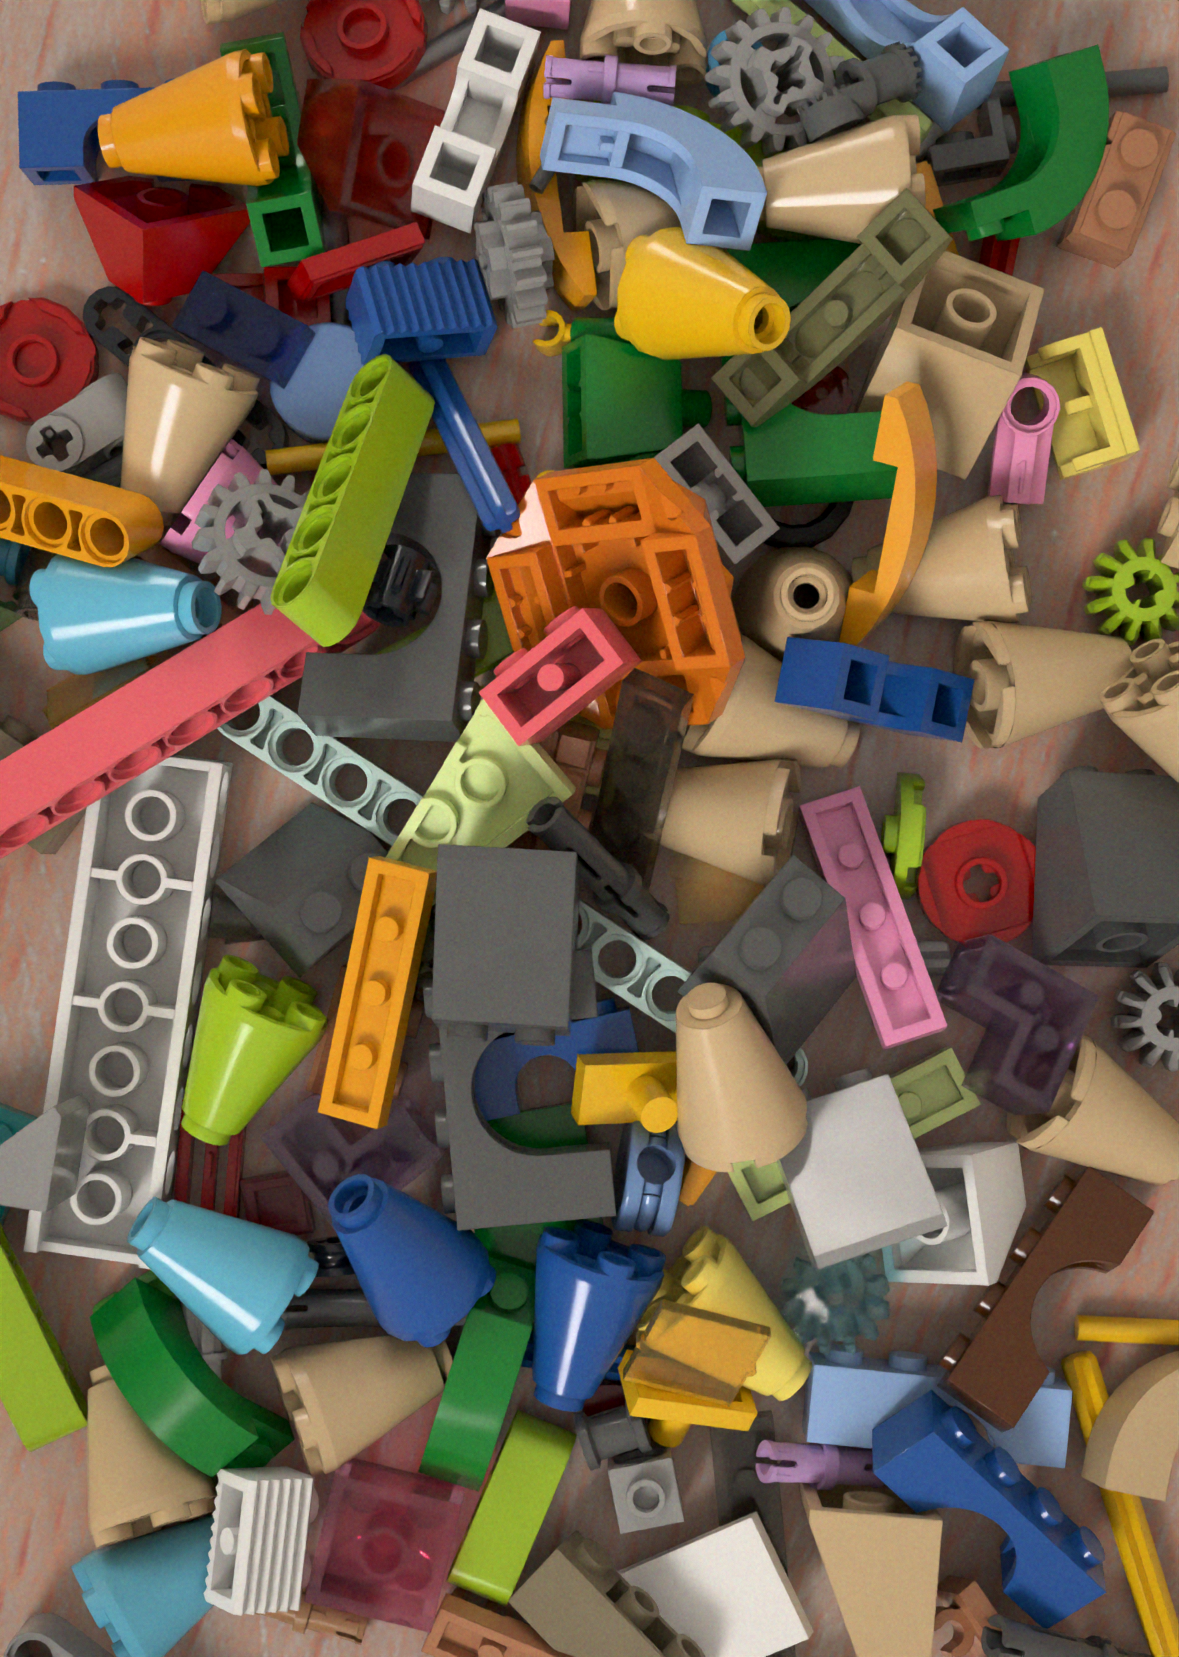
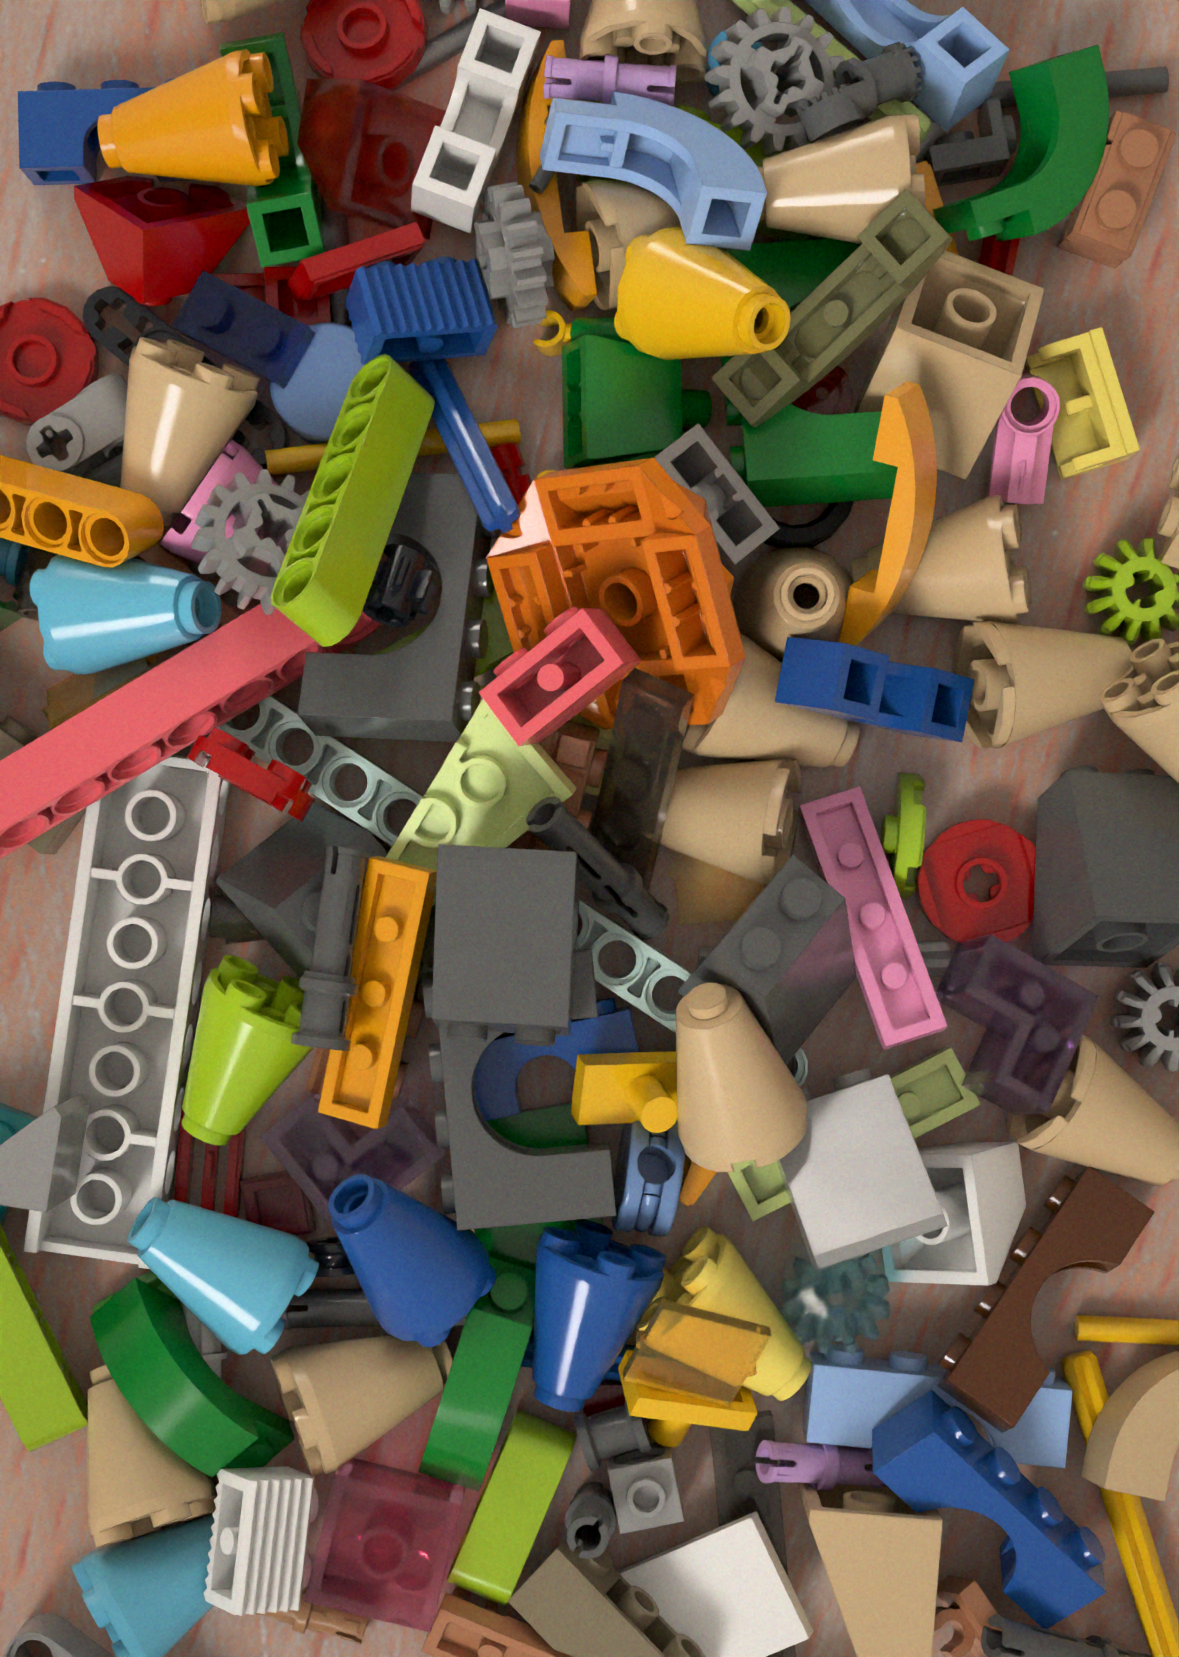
(234, 764): none -> red plate
(329, 981): none -> dark grey pin
(590, 1520): none -> dark grey pin

